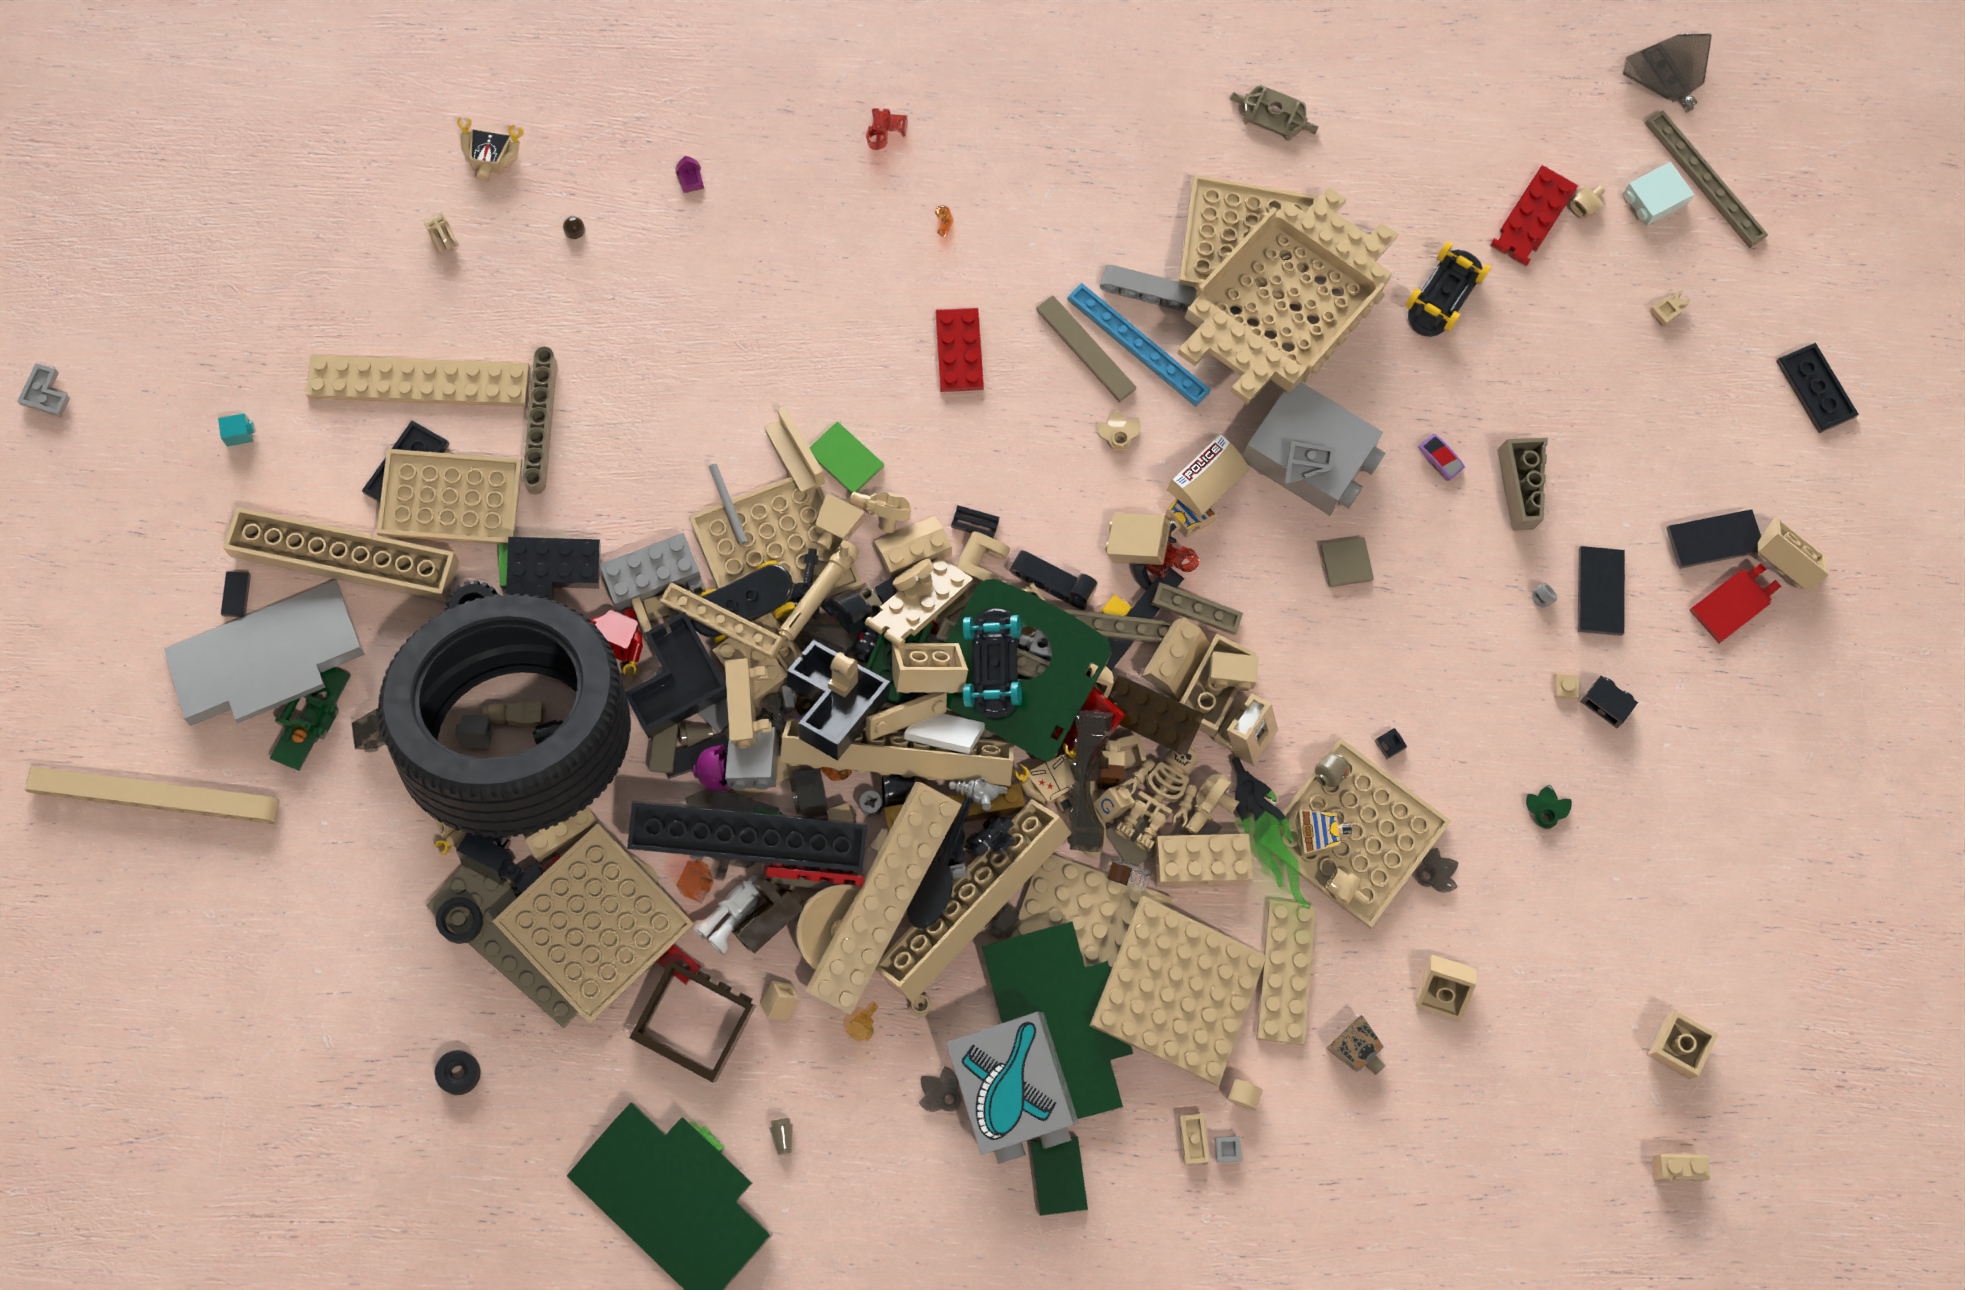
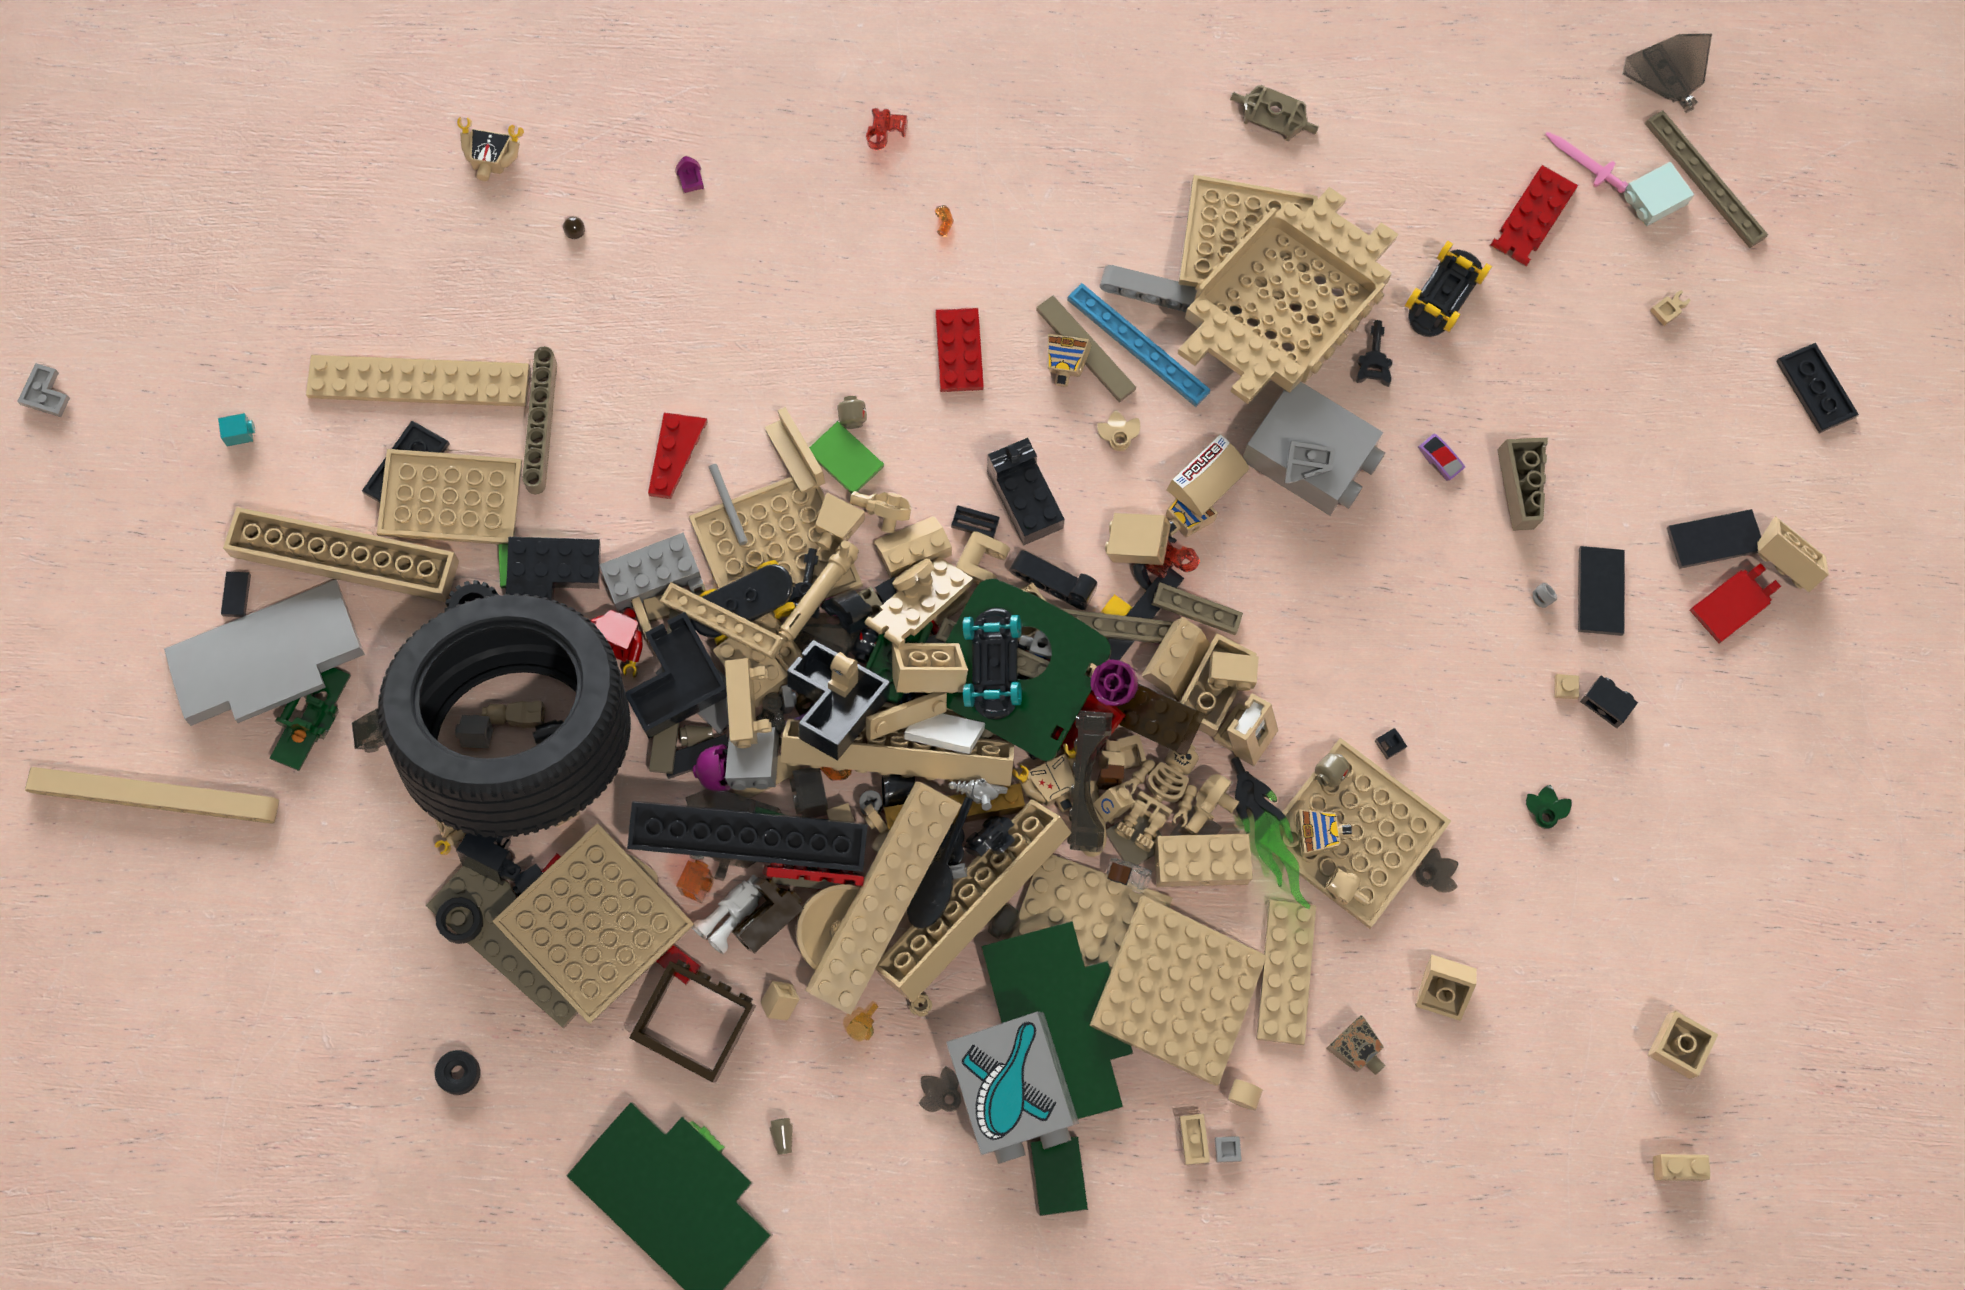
(440, 230): tan arm -> none
(560, 837): tan brick -> none
(673, 452): none -> red wing
(852, 412): none -> dark tan head
(874, 819): none -> tan plate
(1024, 491): none -> black hinge
(1067, 357): none -> torso
(1114, 682): none -> magenta cylinder
(1347, 562): dark tan tile -> none
(1375, 359): none -> black piece
(1587, 202): tan piece -> none
(1602, 173): none -> bright pink sword

